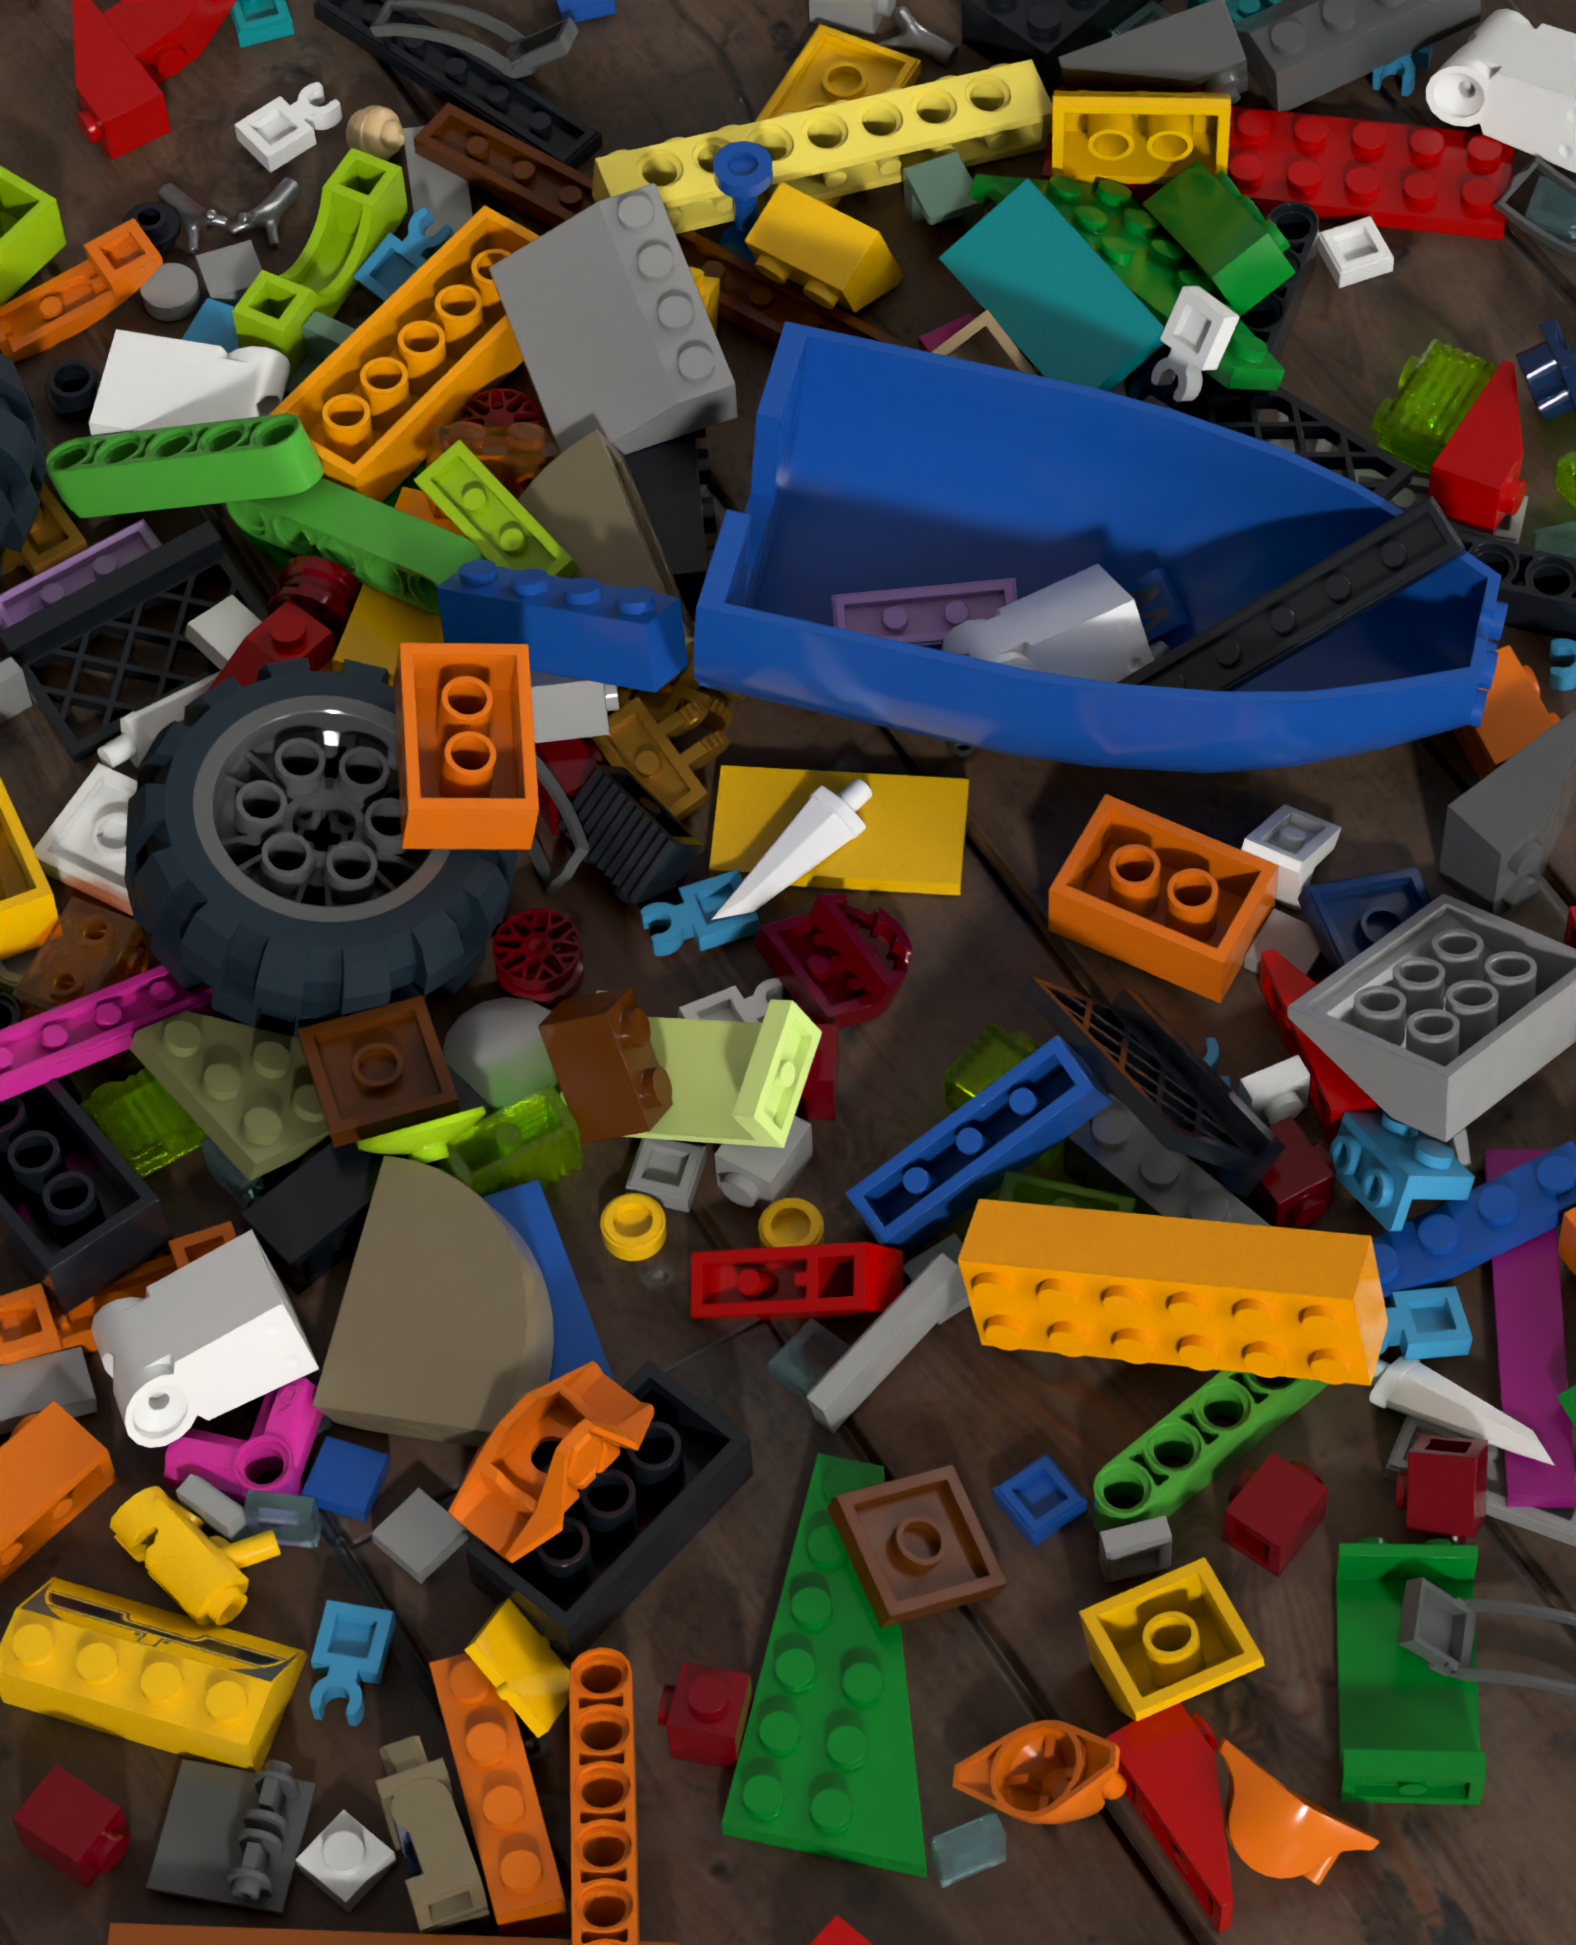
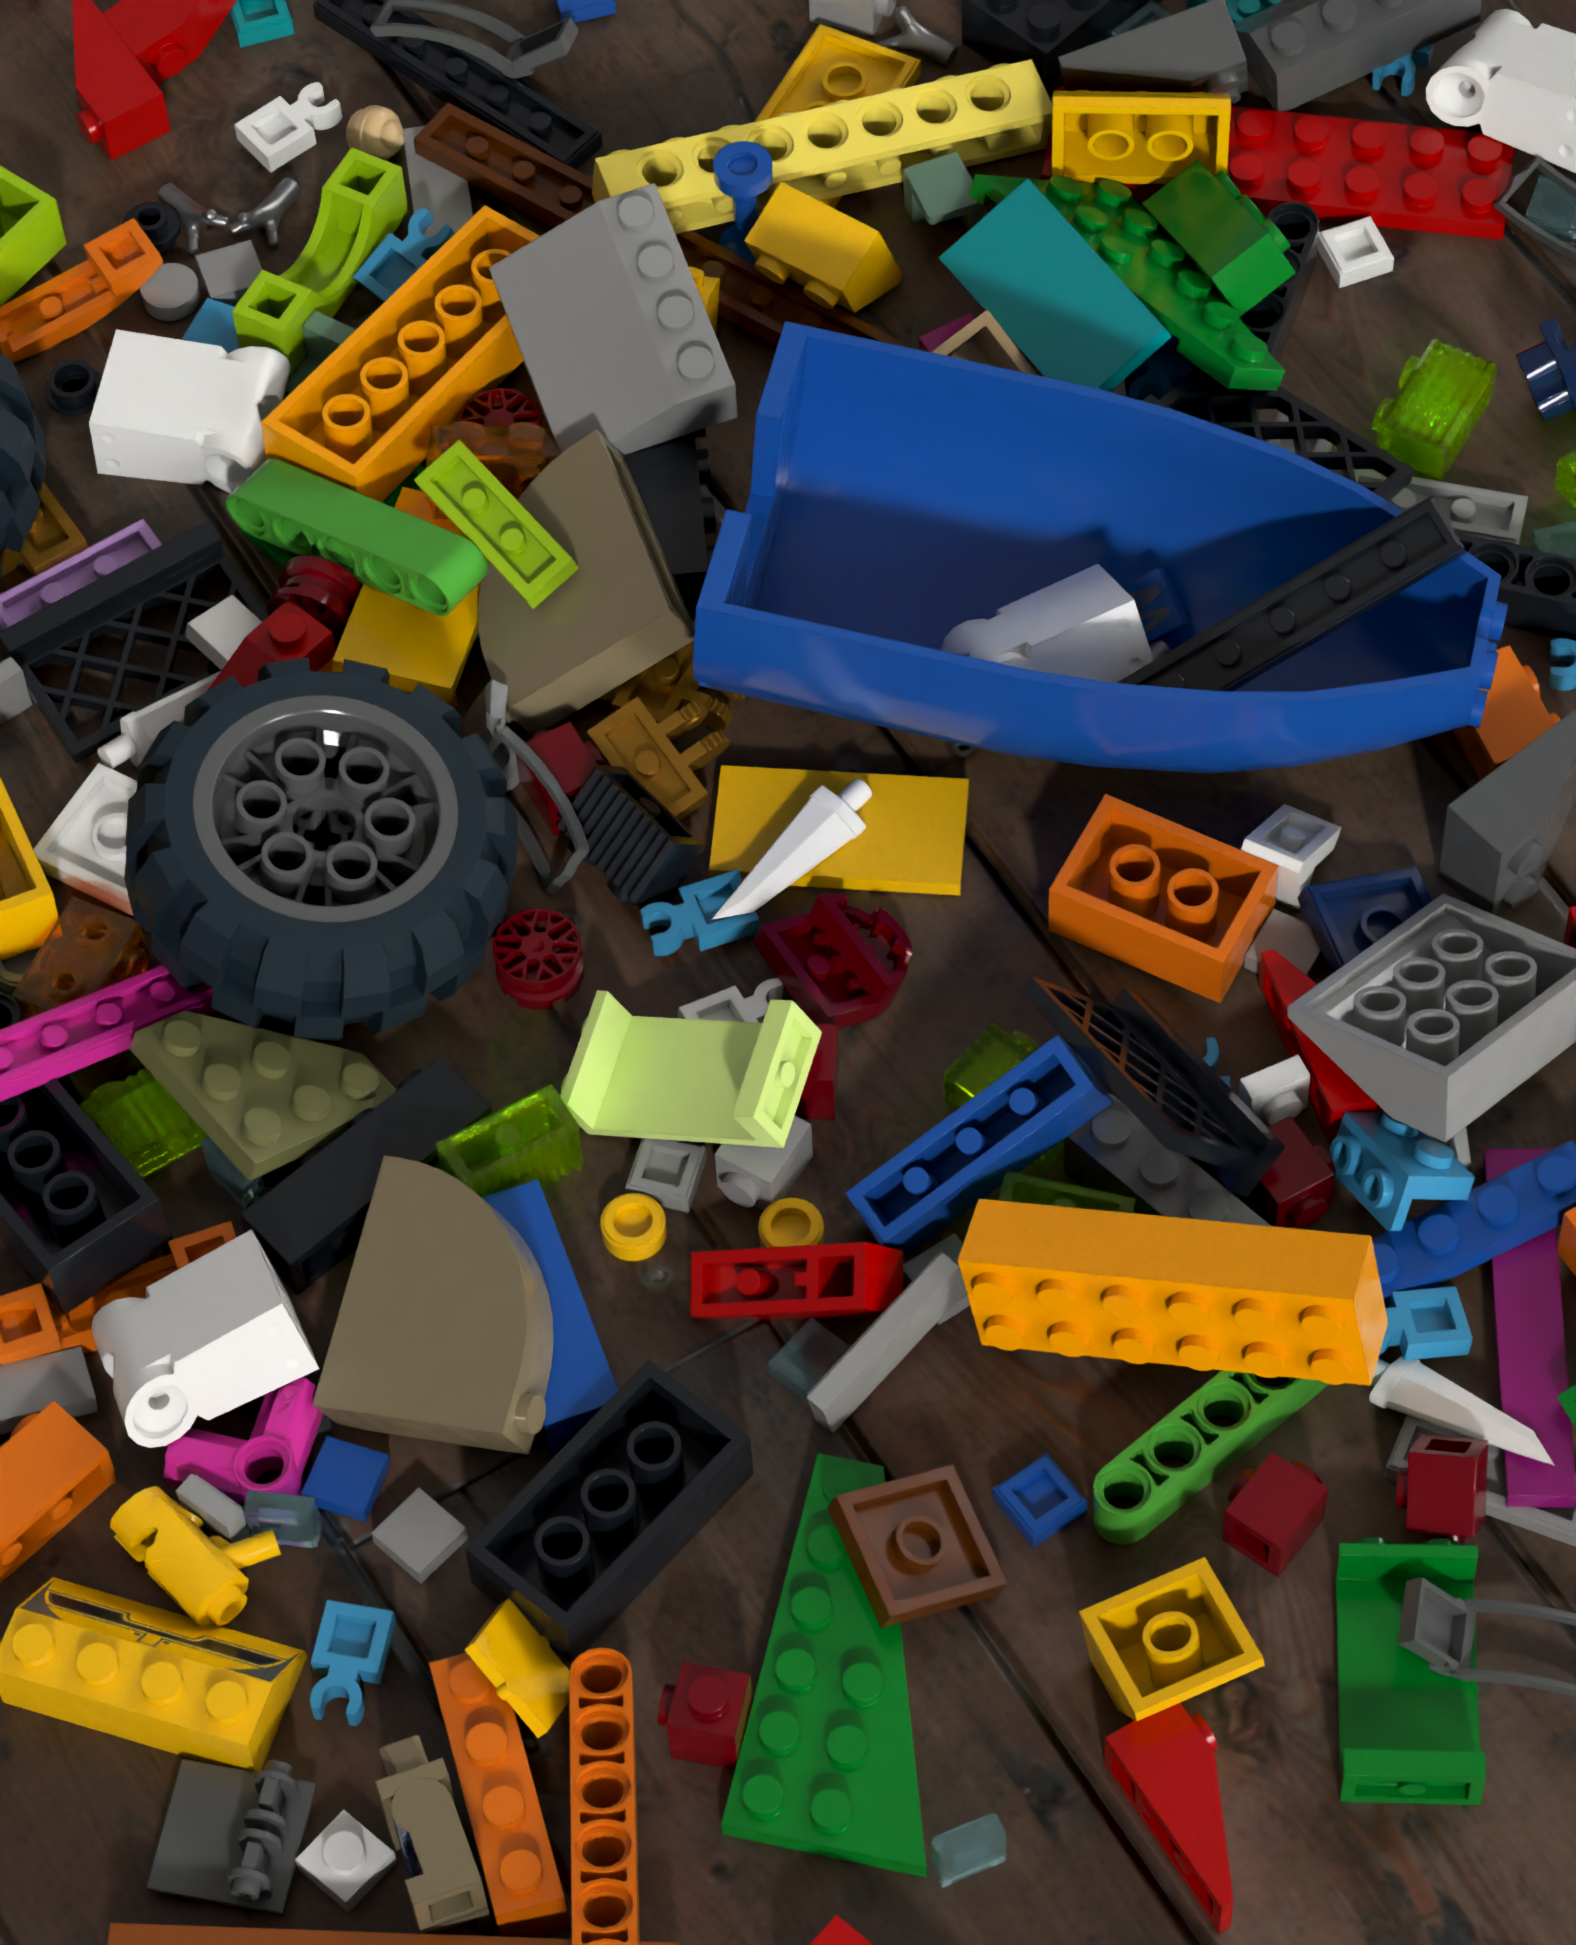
(72, 1827): dark red brick -> none
(184, 466): bright green beam -> none
(378, 1071): reddish brown plate -> none
(426, 1140): lime dish -> none
(465, 746): orange brick -> none
(500, 1050): light grey dish -> none
(513, 1502): orange piece -> none
(569, 624): blue brick -> none
(570, 707): light grey brick -> none
(606, 1064): reddish brown brick -> none
(921, 613): lavender tile -> none
(1044, 1773): orange hat -> none
(1135, 1549): light grey tile -> none
(1198, 338): white plate -> none
(1280, 1829): orange hat -> none
(1481, 464): red slope -> none

